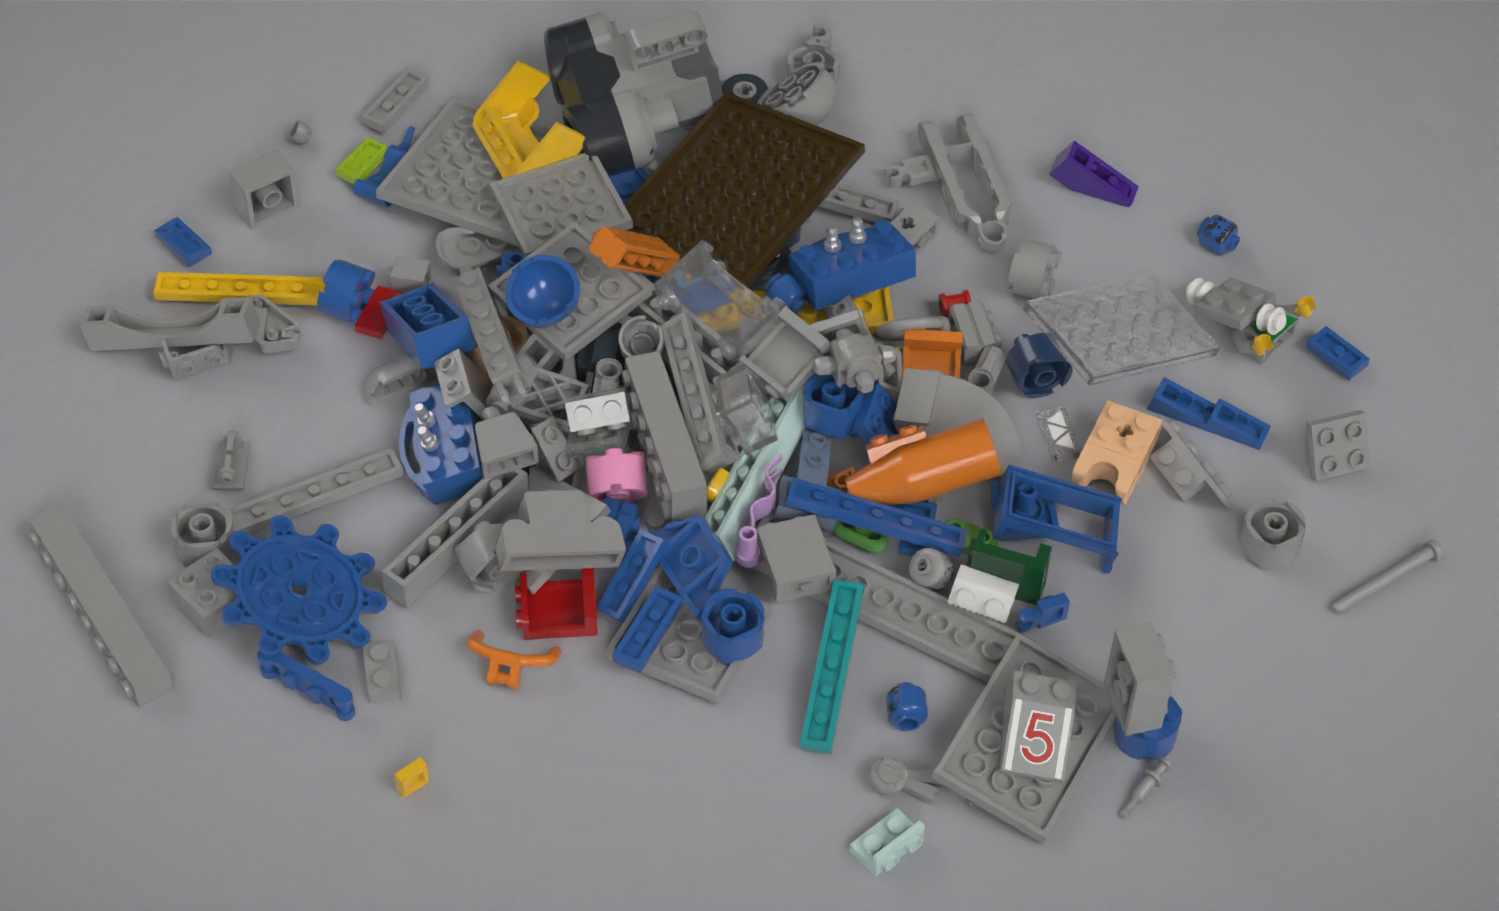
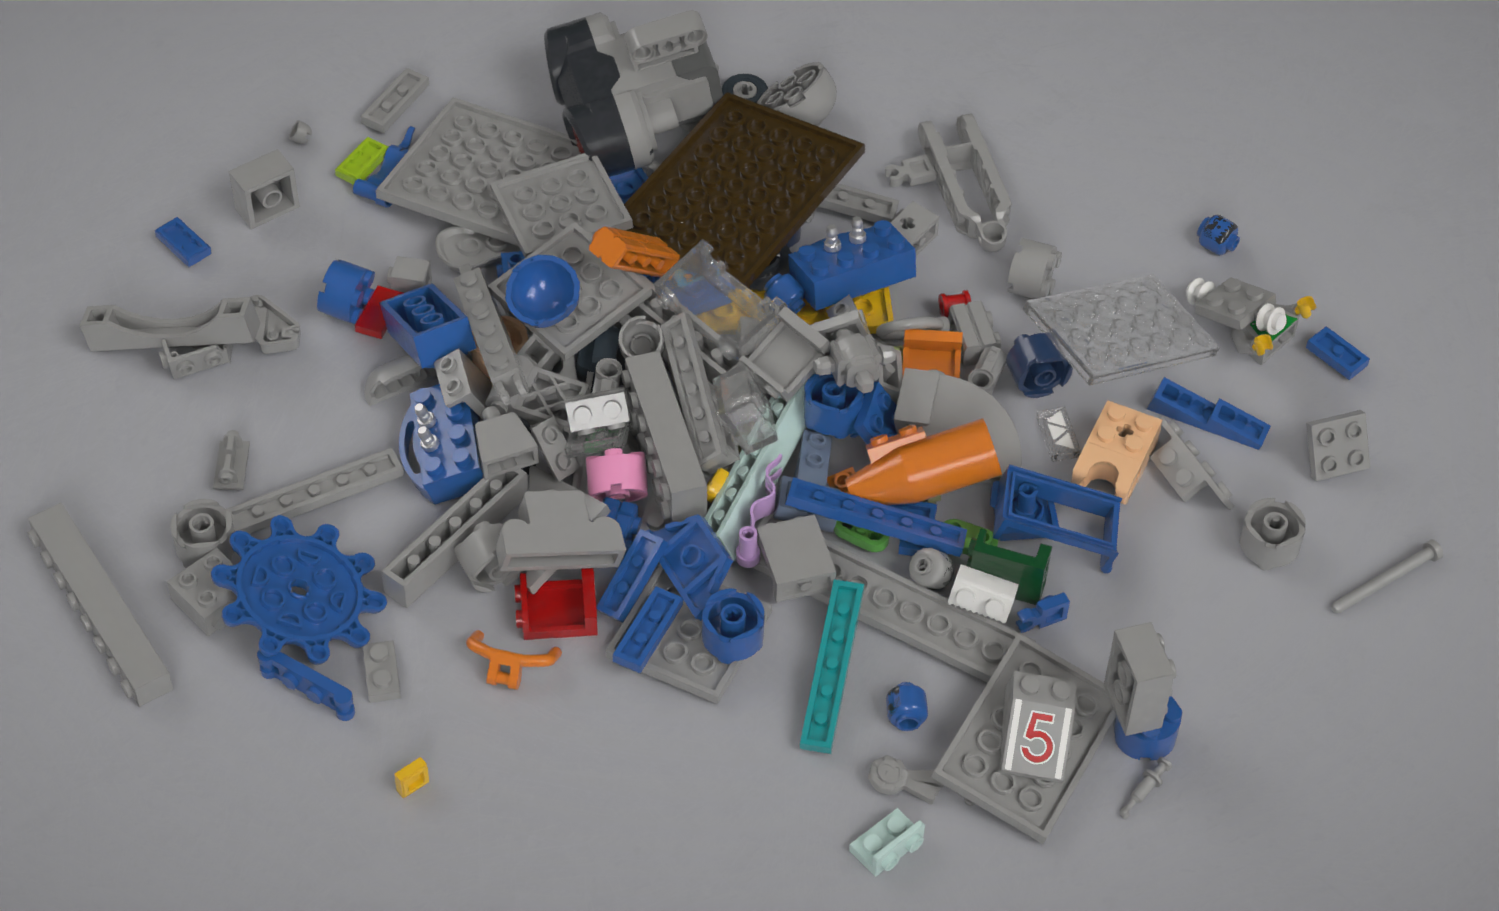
(215, 287): yellow plate -> none
(506, 120): yellow windscreen -> none
(816, 50): light grey piece -> none
(1091, 176): dark purple slope -> none

